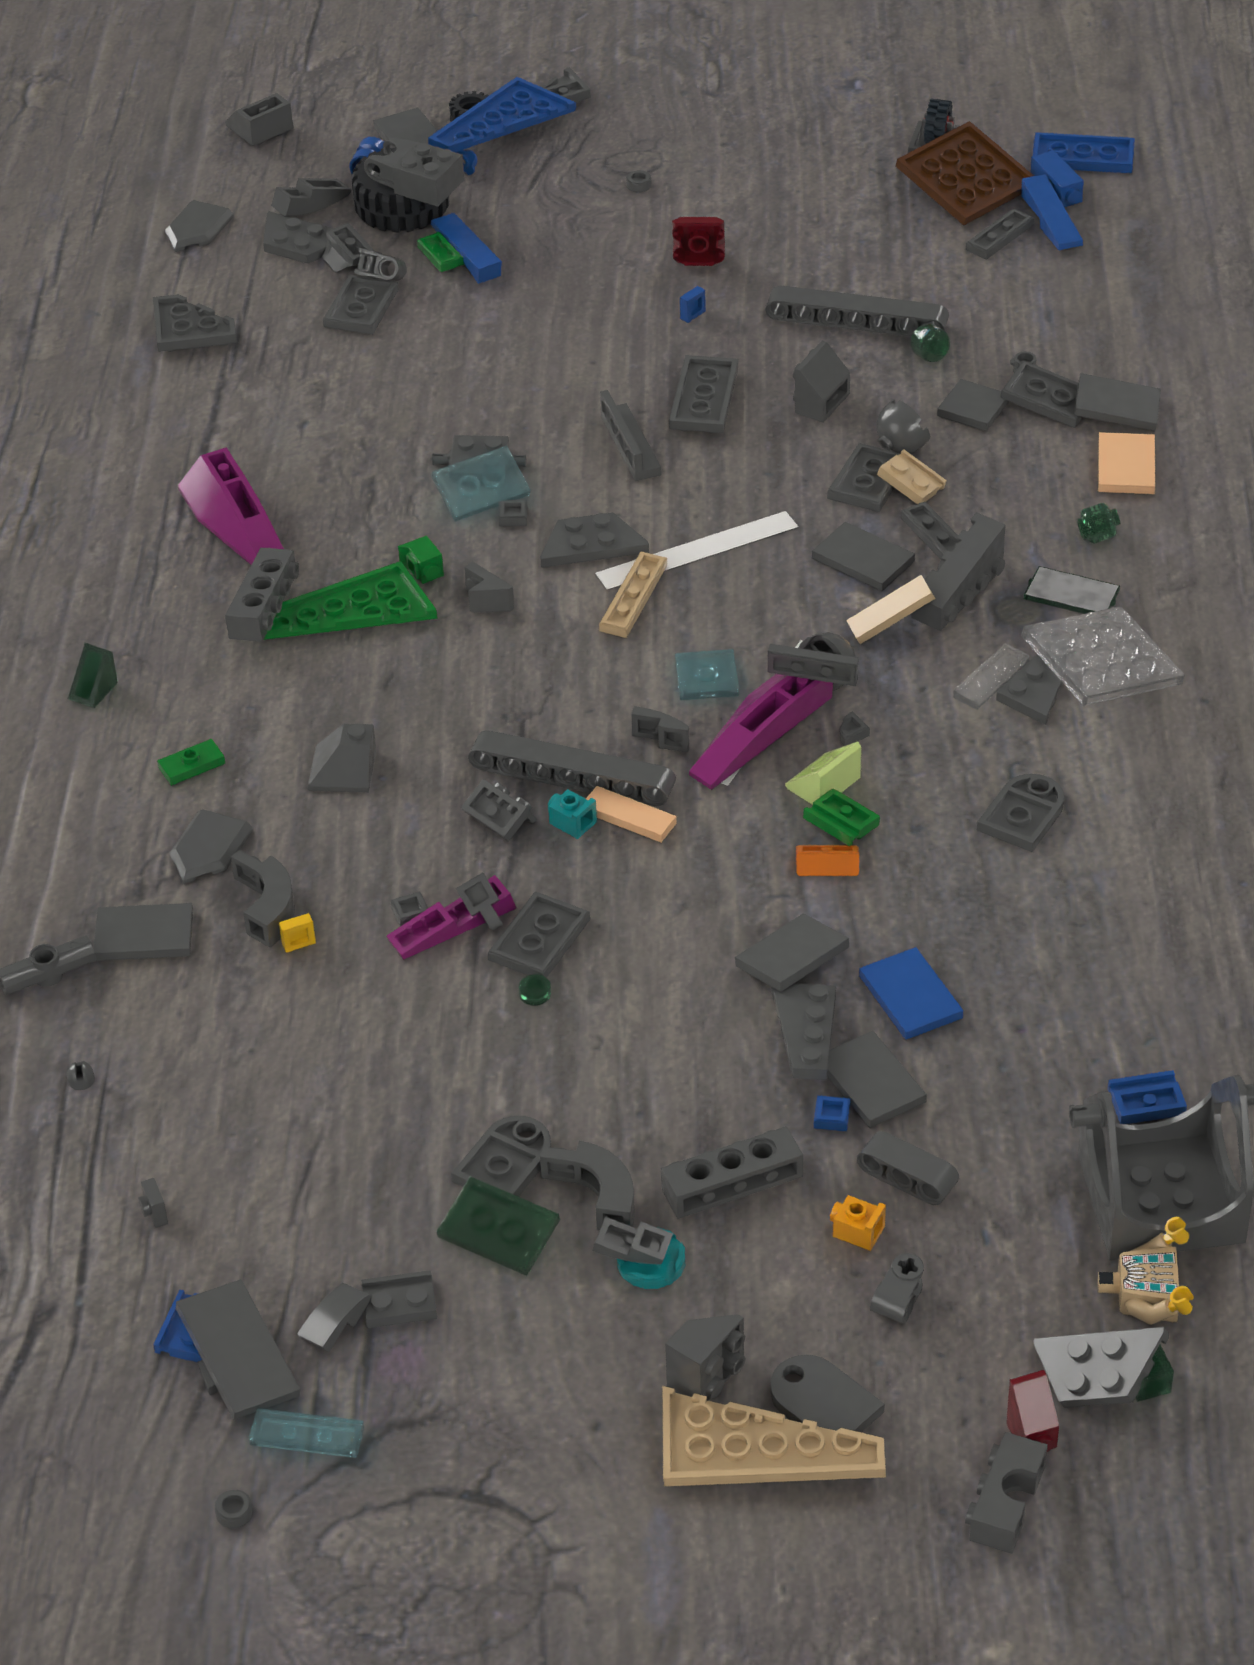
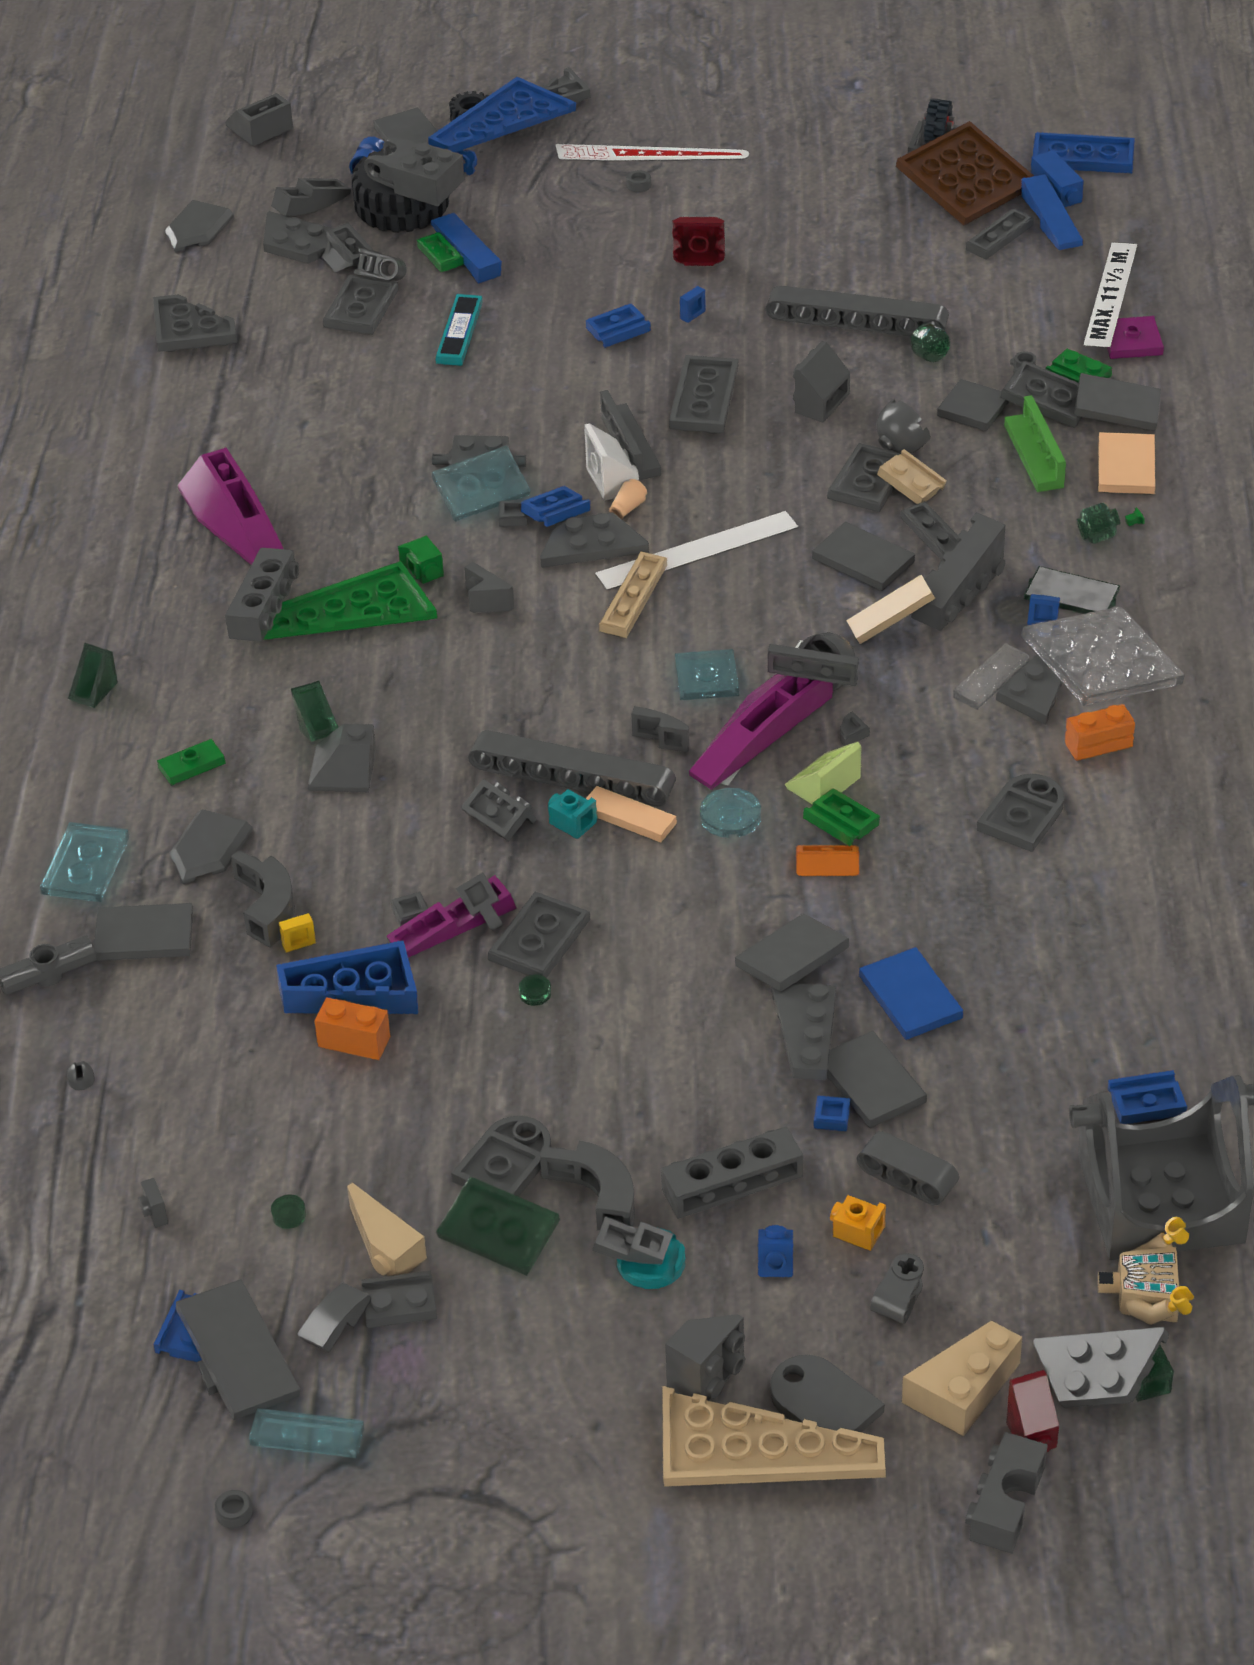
(84, 862): none -> clear light blue tile
(288, 1211): none -> clear green tile
(313, 711): none -> clear green slope
(352, 1028): none -> orange brick
(364, 976): none -> blue wedge
(390, 1241): none -> tan slope
(459, 330): none -> tile
(555, 506): none -> blue plate
(604, 152): none -> sticker
(607, 462): none -> white slope
(618, 325): none -> blue plate
(628, 498): none -> light nougat cone
(730, 812): none -> clear light blue tile
(775, 1252): none -> blue bracket
(964, 1377): none -> tan wedge
(1036, 447): none -> bright green fence
(1043, 608): none -> blue tile
(1071, 364): none -> green plate
(1099, 732): none -> orange brick
(1110, 295): none -> white sticker
(1135, 338): none -> magenta plate
(1136, 517): none -> green piece

